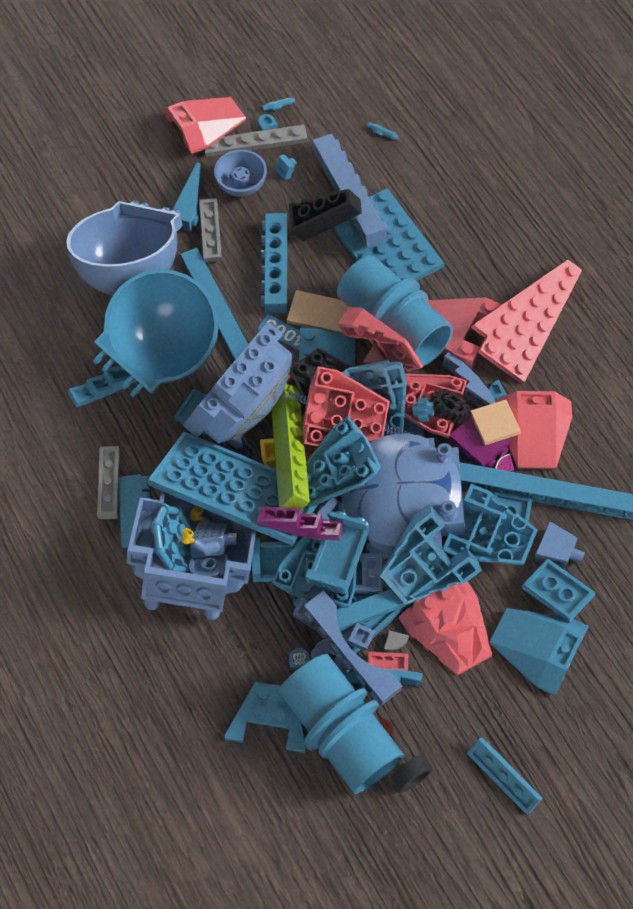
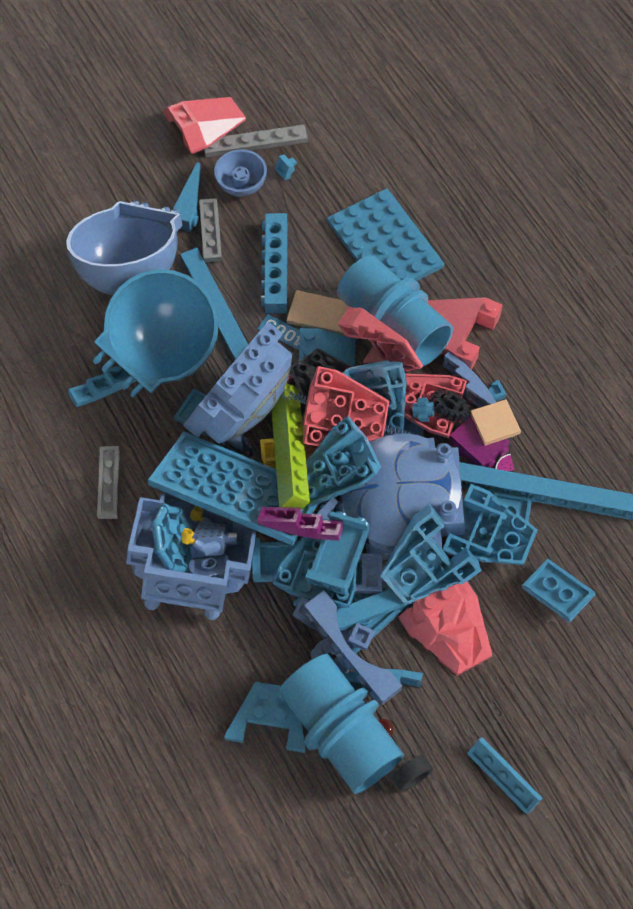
(130, 491): dark azure windscreen -> none
(267, 122): dark azure tile -> none
(277, 105): dark azure piece -> none
(298, 658): tile -> none
(323, 213): black wedge -> none
(343, 177): medium blue brick -> none
(377, 129): dark azure piece -> none
(388, 660): coral plate -> none
(395, 641): light grey tile -> none
(522, 324): coral wing -> none
(538, 645): dark azure wedge -> none
(543, 426): coral wedge -> none
(558, 547): medium blue torso -> none

